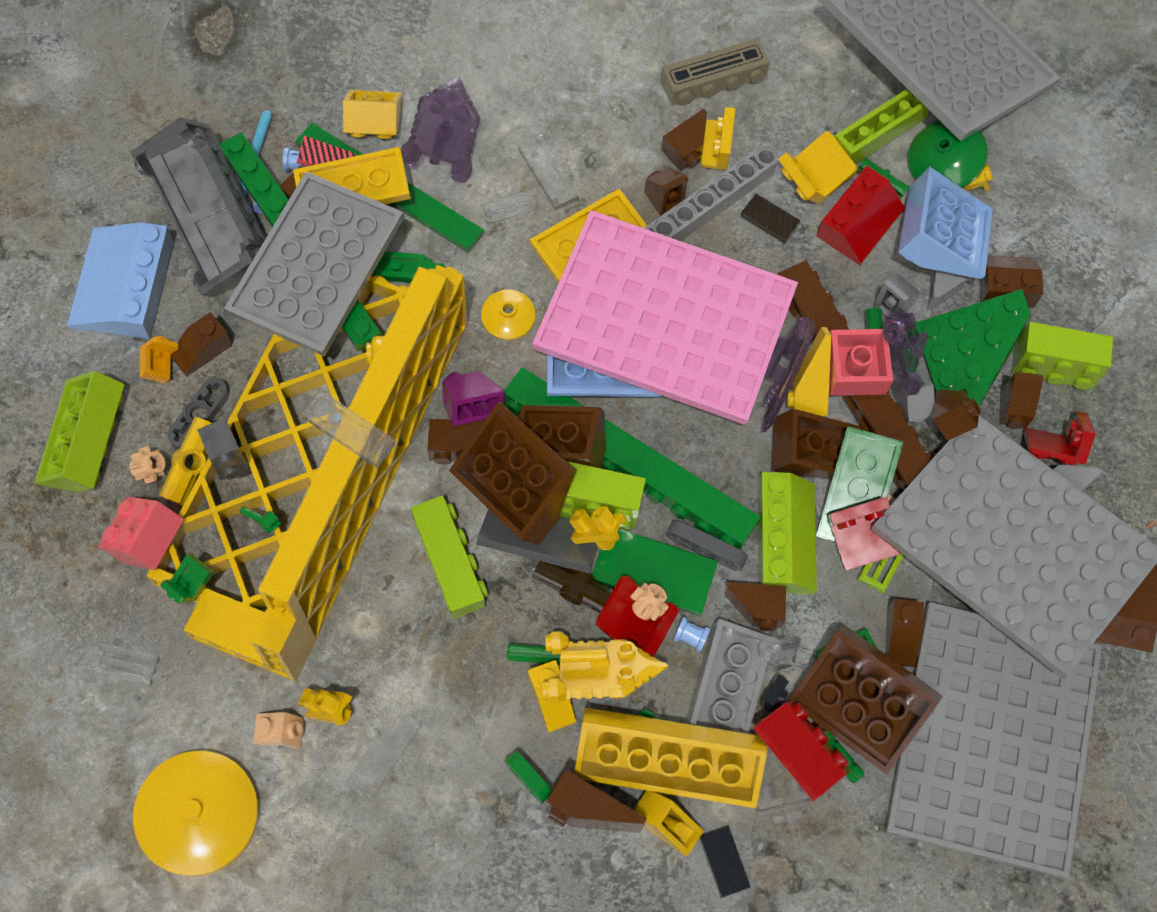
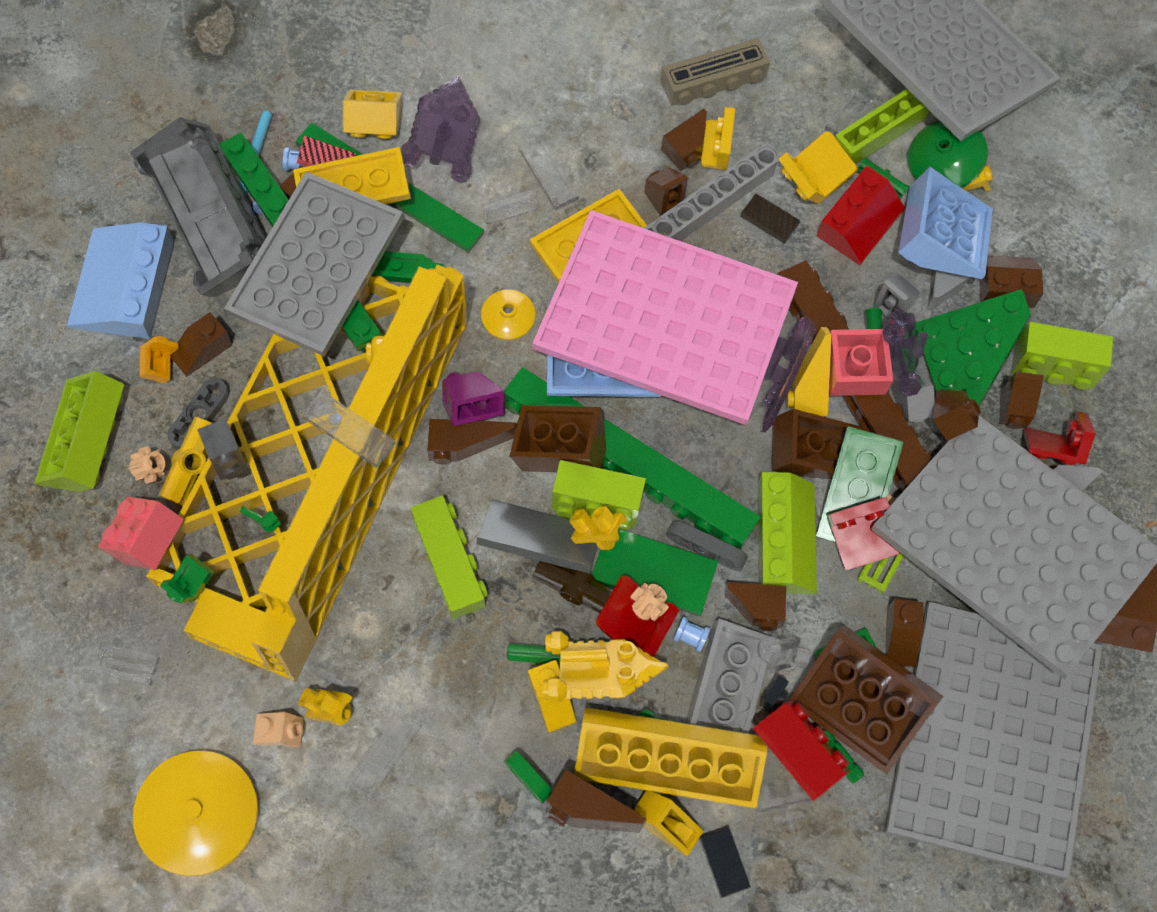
(515, 475): reddish brown slope -> none

